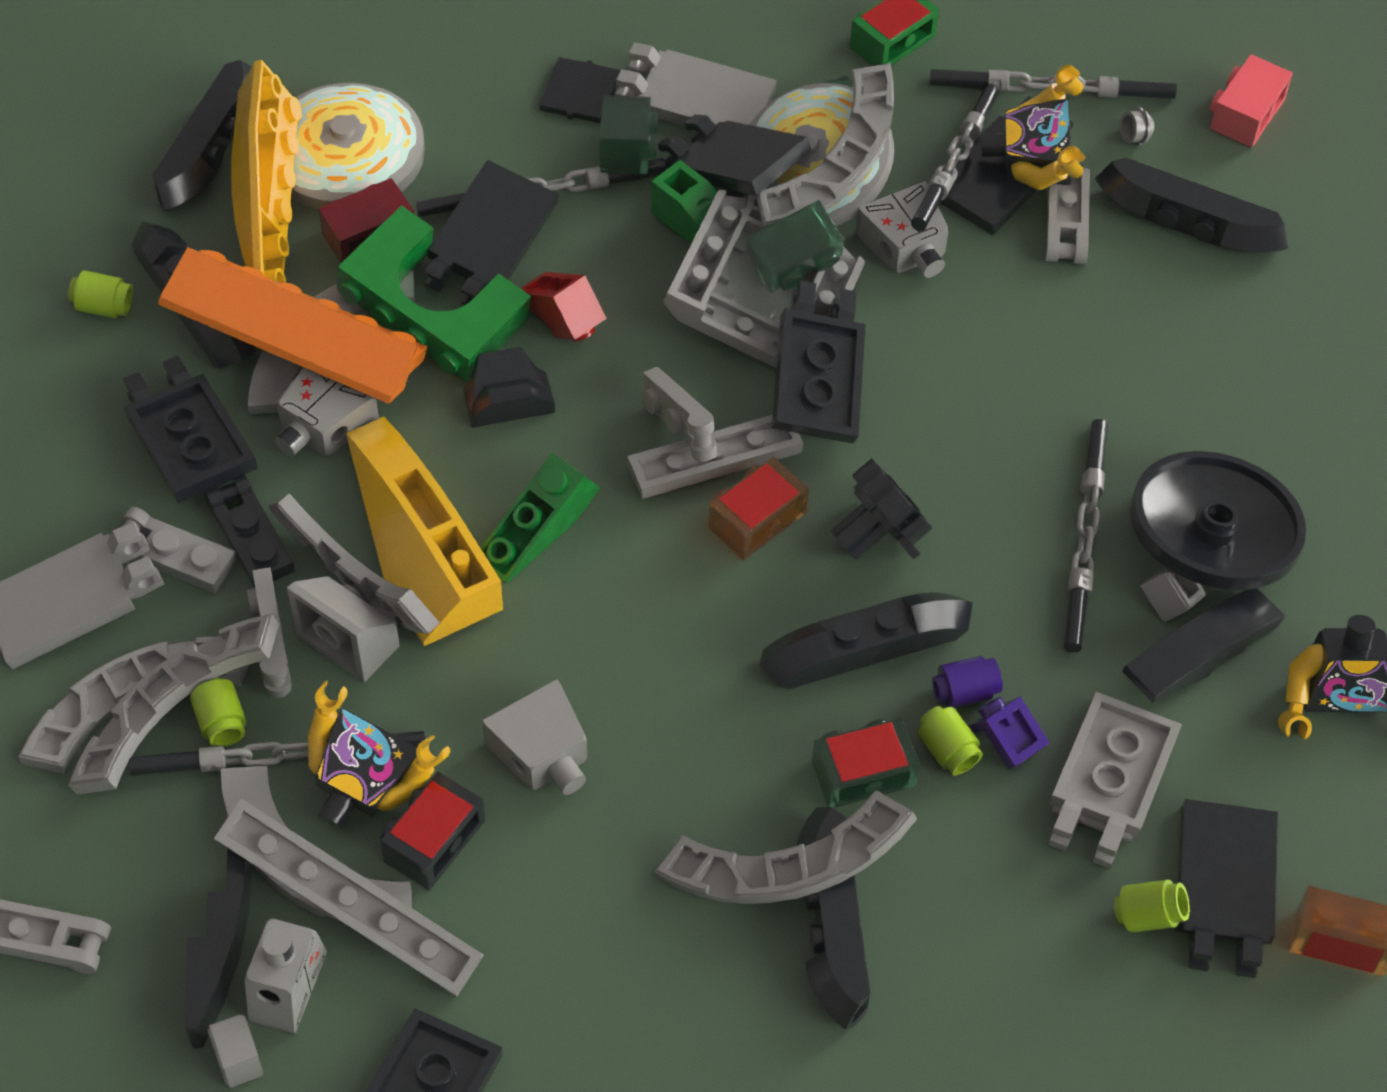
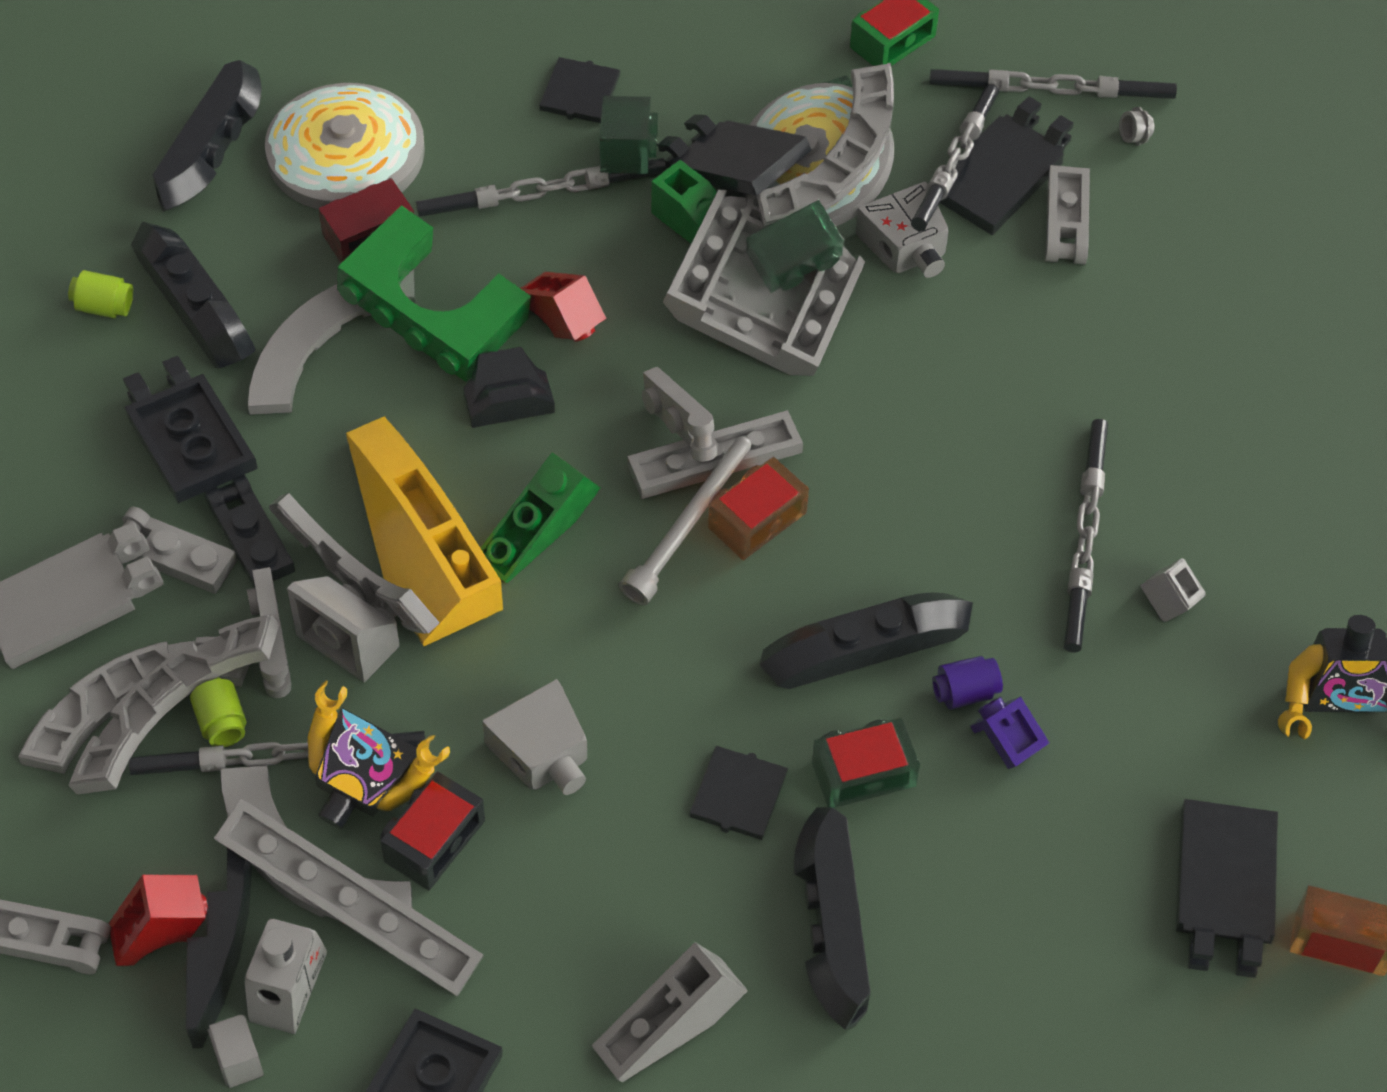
(155, 915): none -> red arch
(264, 169): yellow wedge -> none
(292, 324): orange slope -> none
(320, 414): light grey torso -> none
(489, 229): black tile -> none
(641, 582): none -> light grey piece
(670, 1012): none -> light grey slope
(691, 86): light grey tile -> none
(738, 792): none -> black piece
(790, 871): light grey tile -> none
(819, 367): black tile -> none
(882, 511): black piece -> none
(949, 740): lime brick -> none
(1039, 136): torso -> none
(1112, 774): light grey tile -> none
(1152, 905): lime brick -> none
(1193, 208): black brick -> none
(1202, 643): black slope -> none
(1218, 520): black dish -> none
(1249, 100): coral brick -> none

